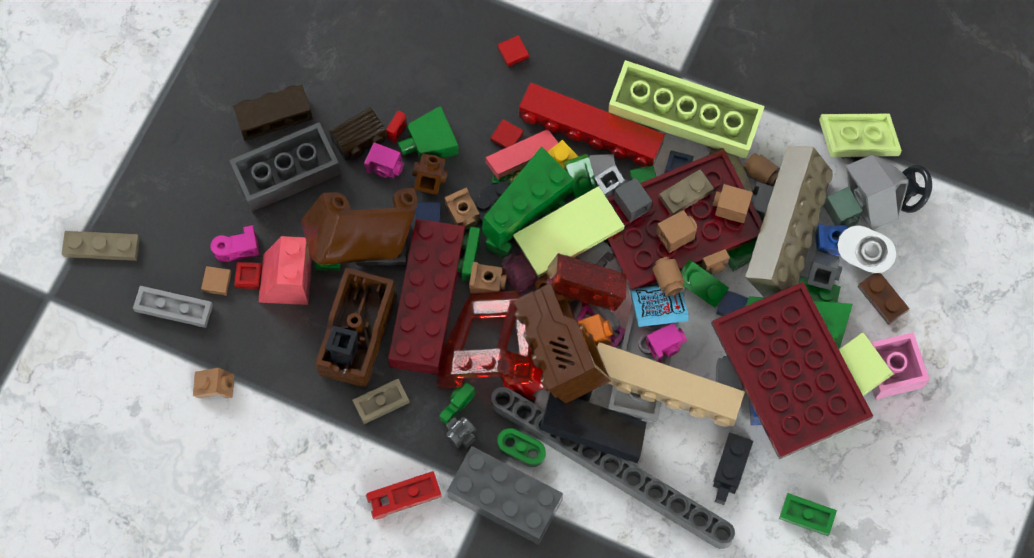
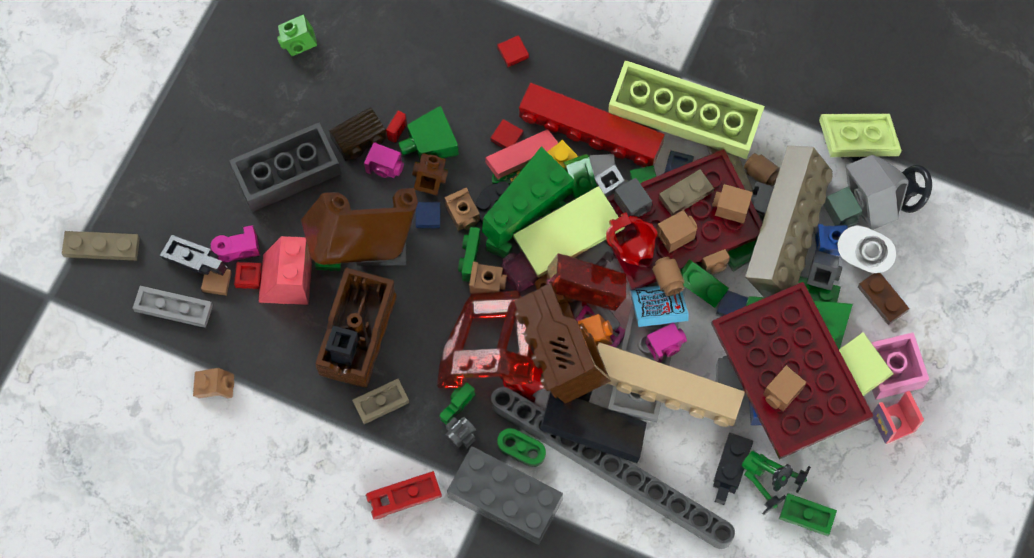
(192, 256): none -> hinge
(273, 112): dark brown brick -> none
(296, 35): none -> bright green brick
(427, 297): dark red brick -> none
(636, 248): none -> red helmet
(757, 464): none -> plant
(784, 389): none -> medium nougat brick
(905, 410): none -> coral piece

